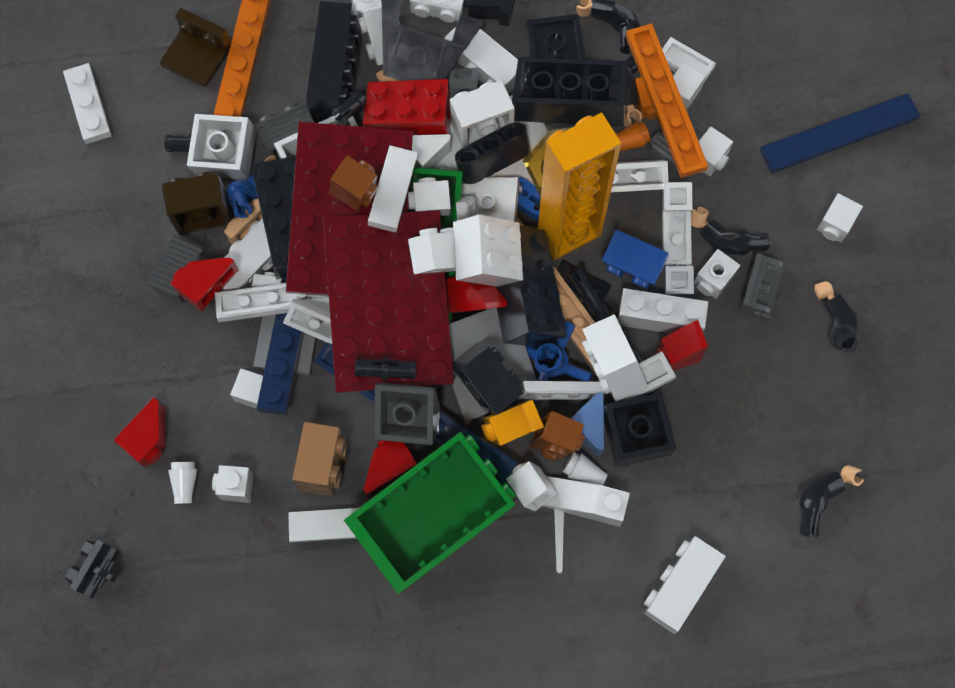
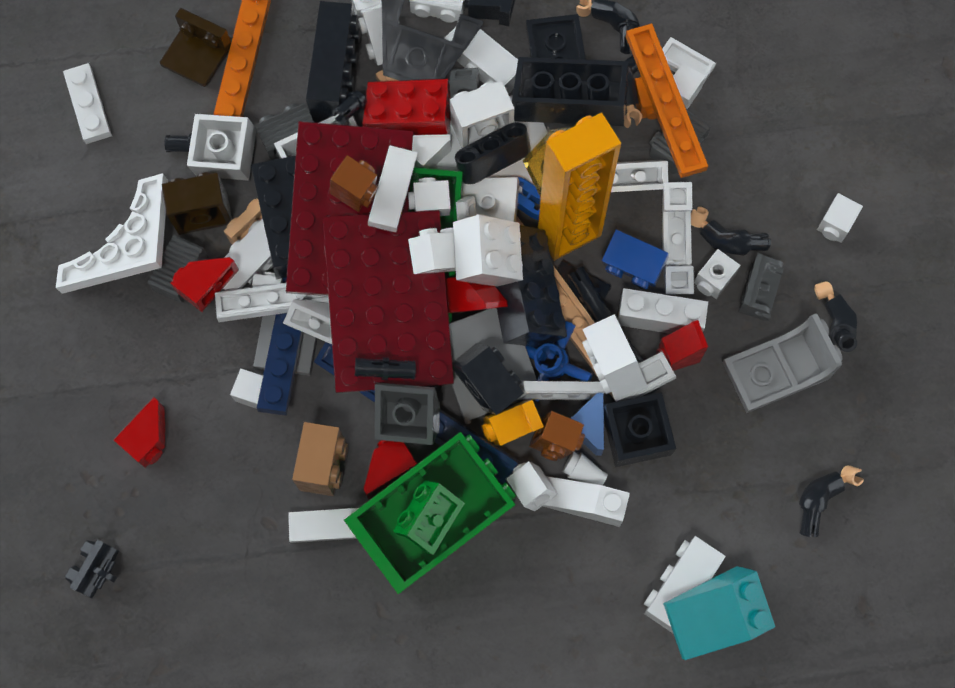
(130, 247): none -> white plate
(182, 480): white cone -> none
(233, 483): white brick -> none
(241, 193): blue arm -> none
(429, 516): none -> green bracket
(559, 523): white sticker -> none
(634, 136): orange cone -> none
(715, 149): white brick -> none
(719, 613): none -> teal slope
(784, 365): none -> light grey bracket
(839, 133): dark blue tile -> none

